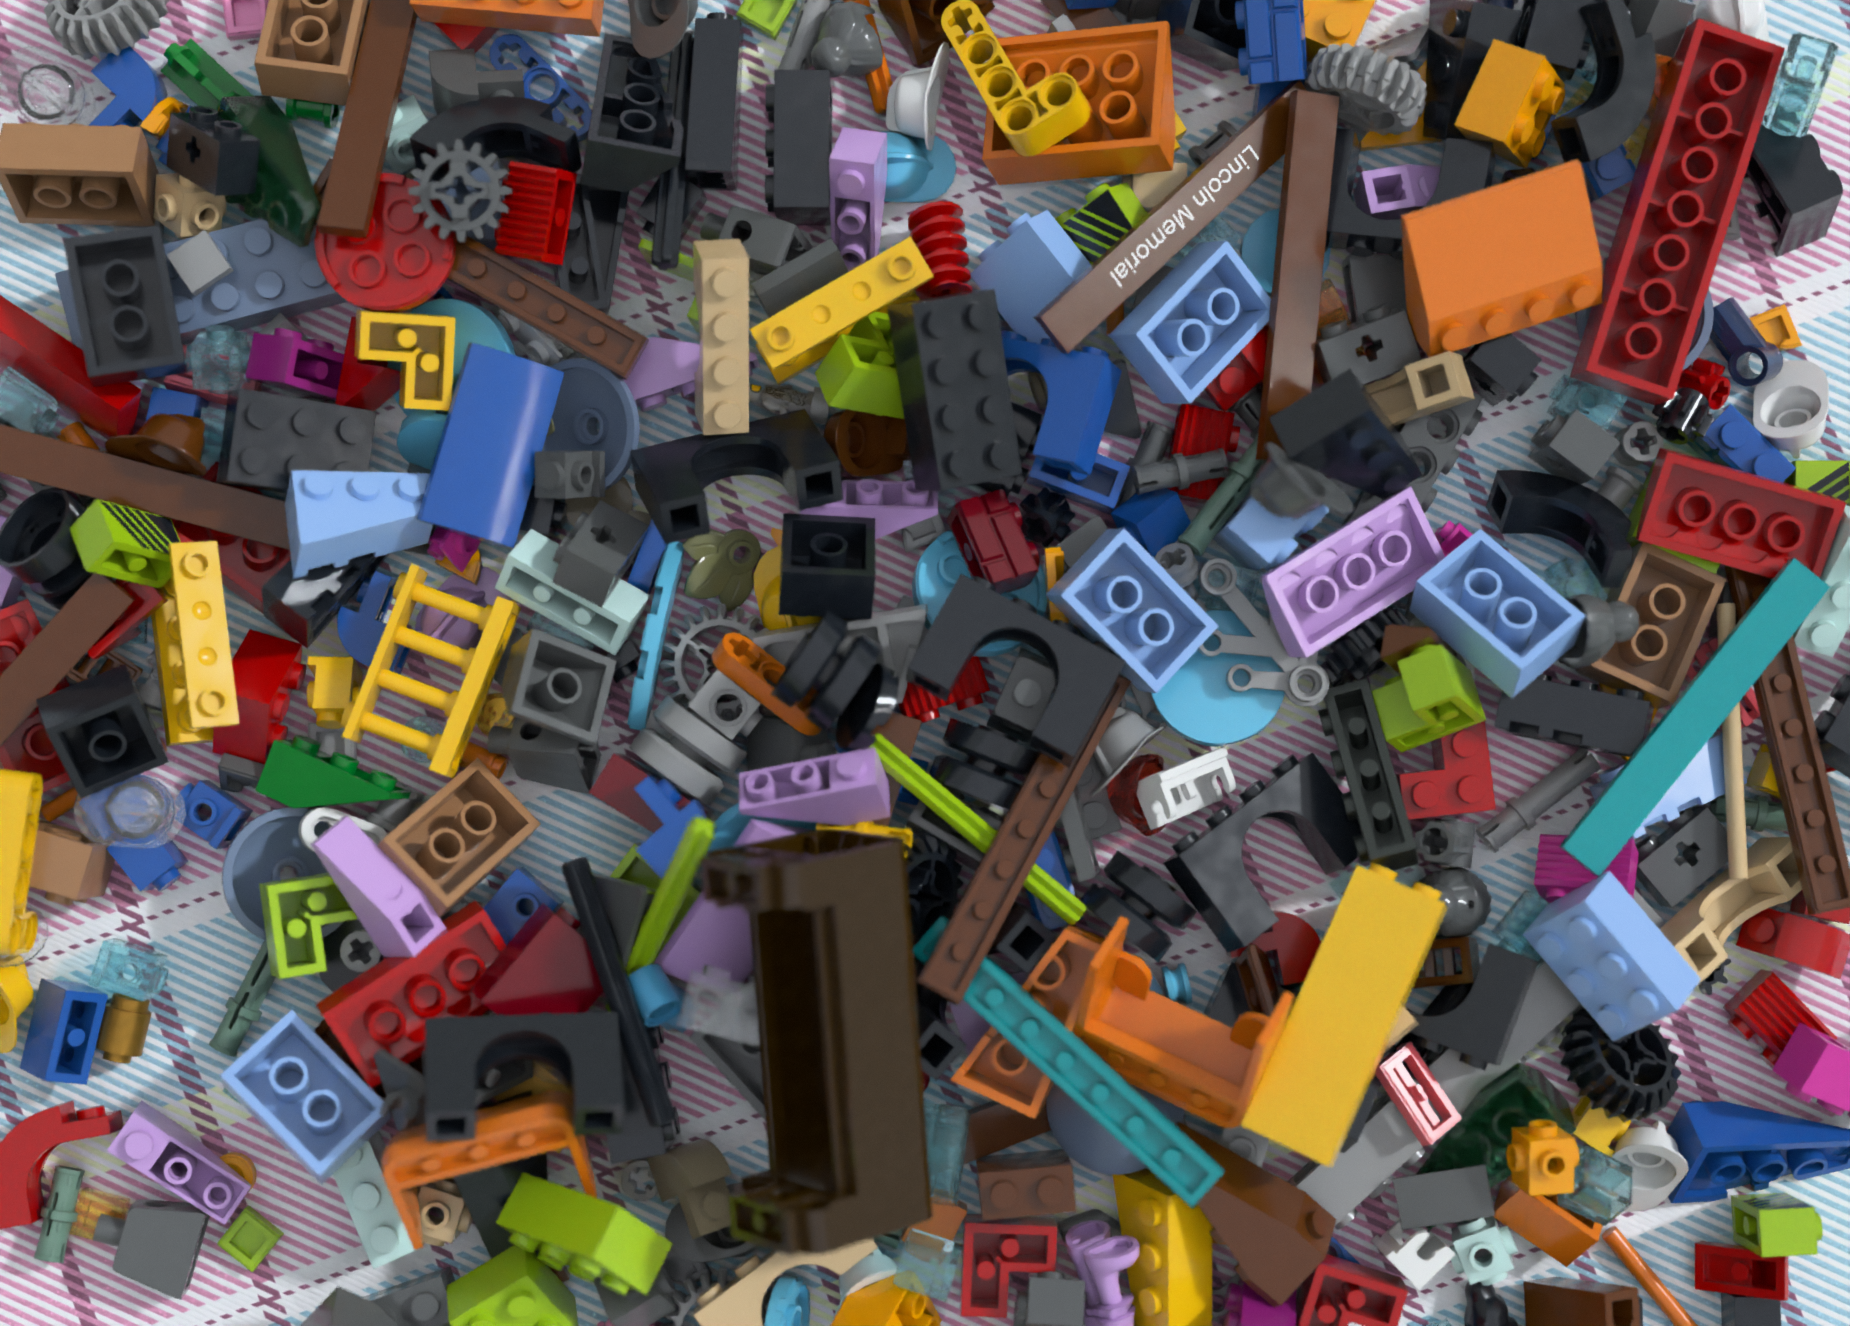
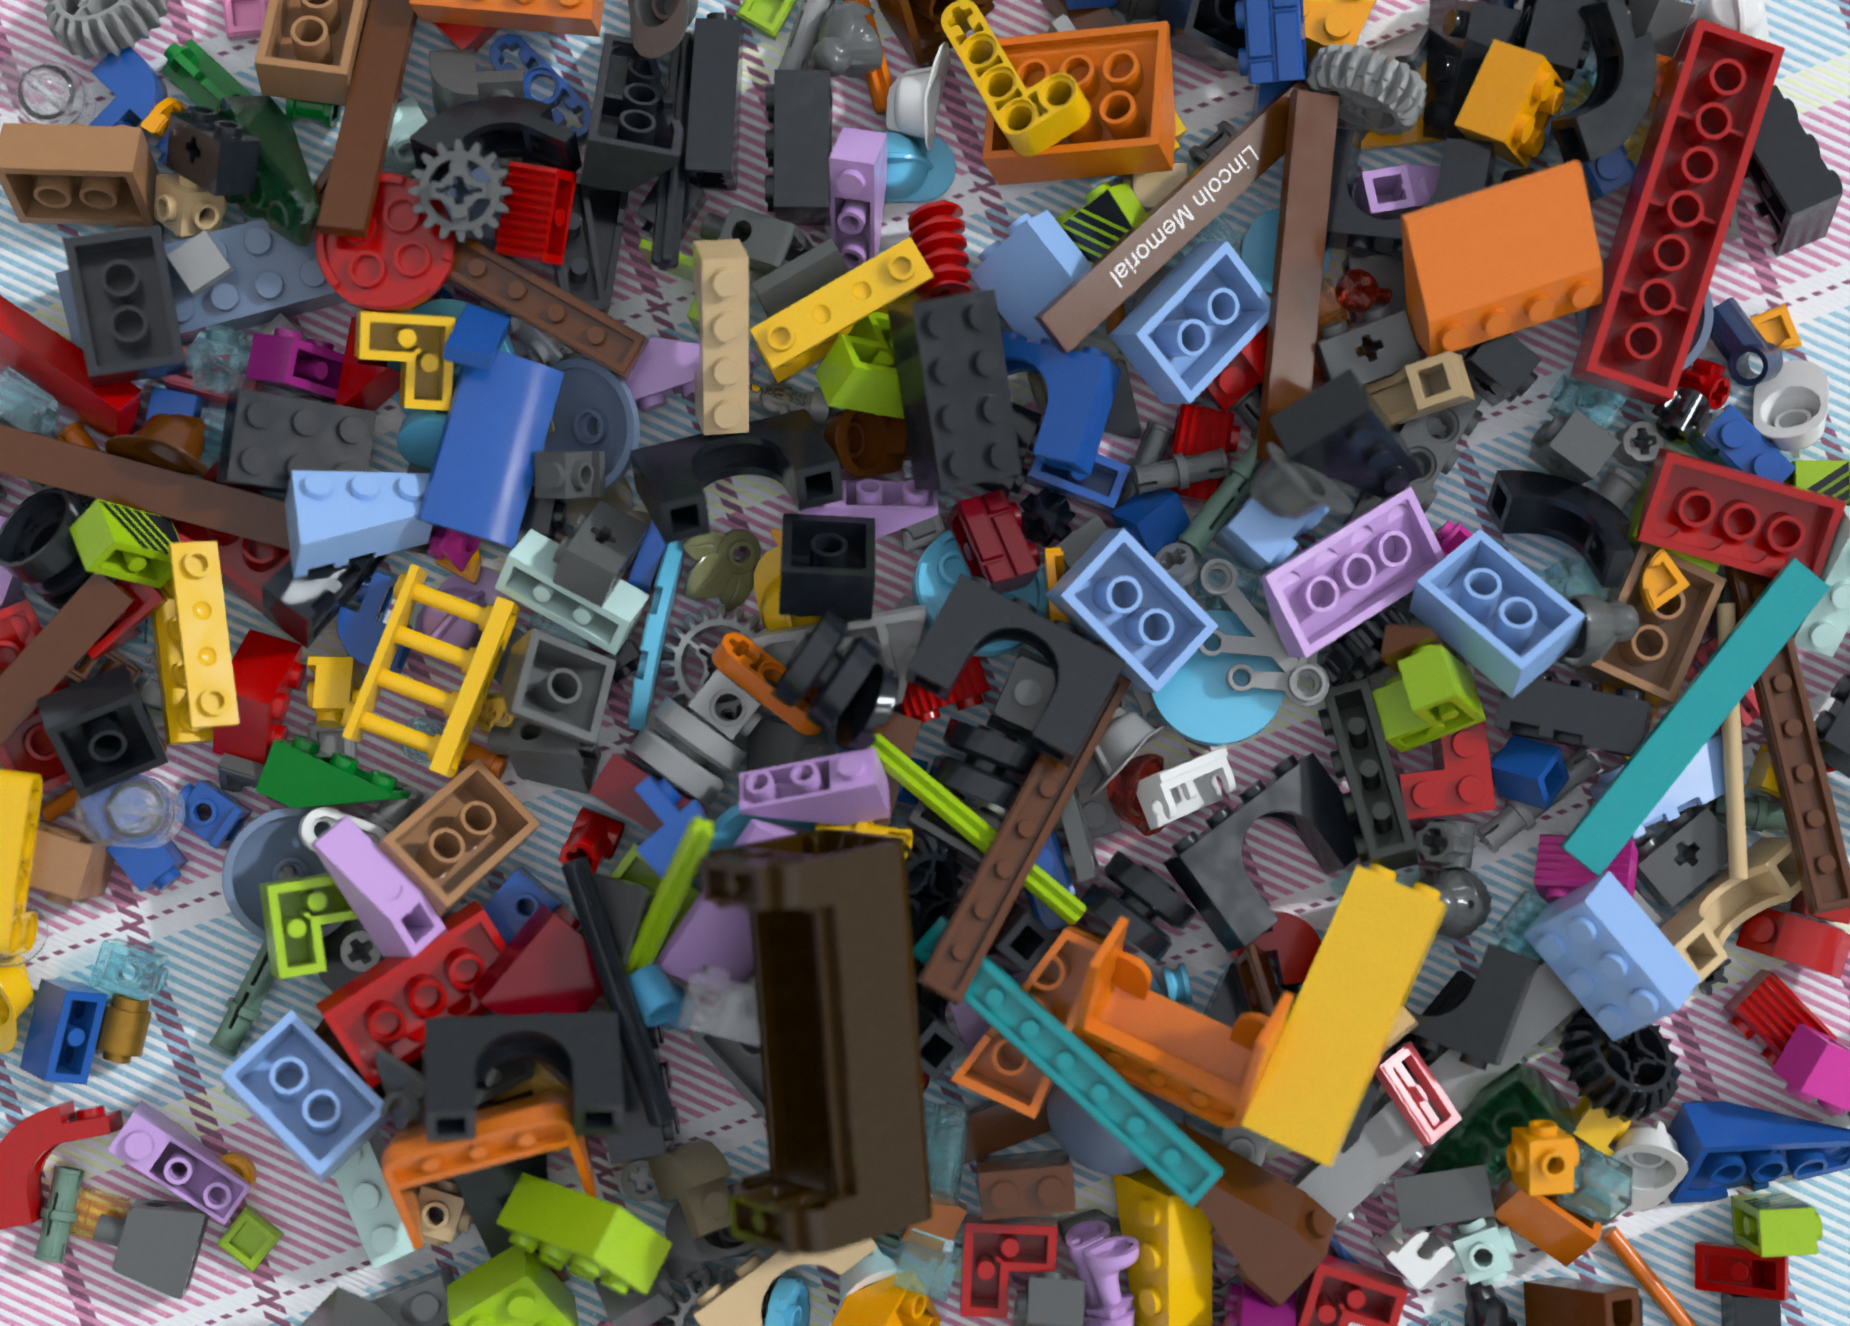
(477, 337): none -> blue tile
(592, 837): none -> red piece
(1359, 291): none -> clear red piece
(1469, 958): reddish brown slope -> none
(1529, 772): none -> blue brick
(1660, 580): none -> light orange tile
(1799, 85): clear light blue brick -> none

